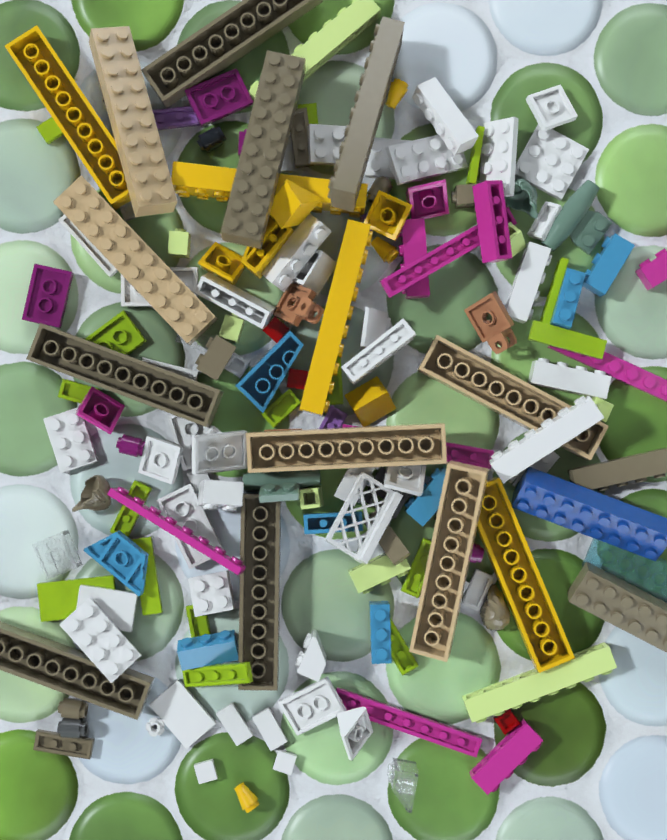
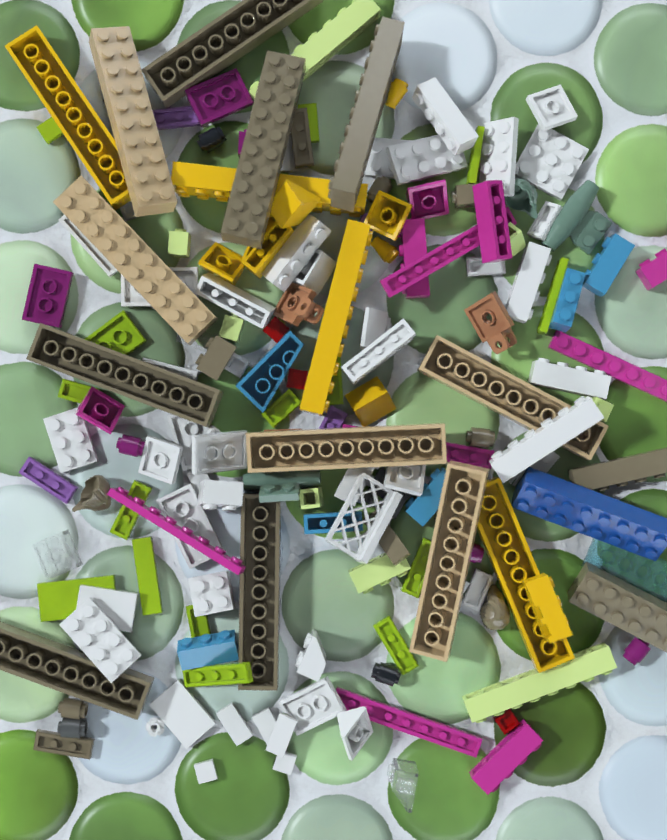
(48, 480): none -> medium lavender tile
(122, 559): dark azure wing -> none
(246, 797): yellow cone -> none
(281, 734): none -> white tile
(324, 143): white plate -> none
(380, 632): dark azure brick -> none
(385, 673): none -> black brick
(476, 268): none -> white tile
(480, 437): none -> dark tan brick
(547, 607): none -> yellow wedge
(567, 339): lime tile -> none
(636, 650): none -> magenta brick

